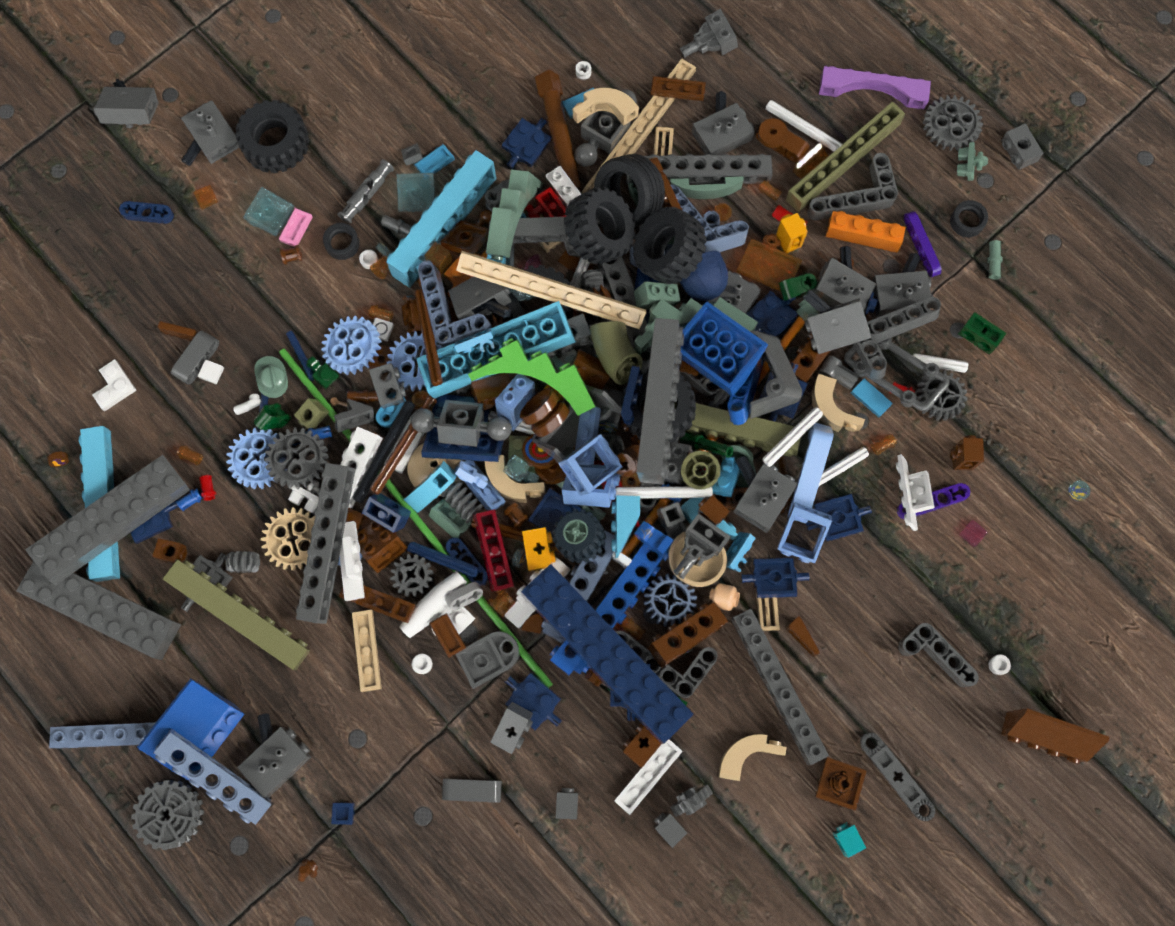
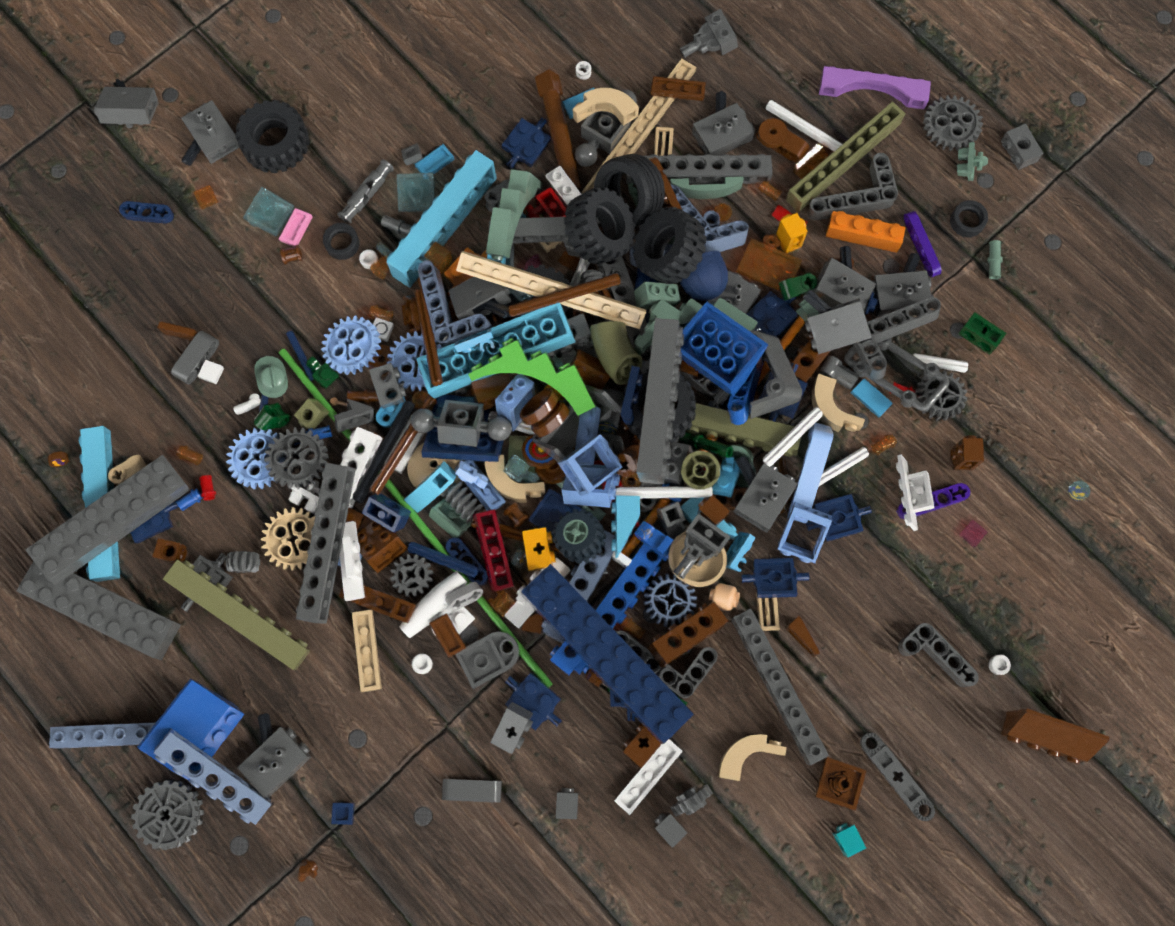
(118, 386): white plate -> none
(126, 469): none -> tan piece
(468, 236): reddish brown plate -> none
(563, 295): none -> reddish brown axle

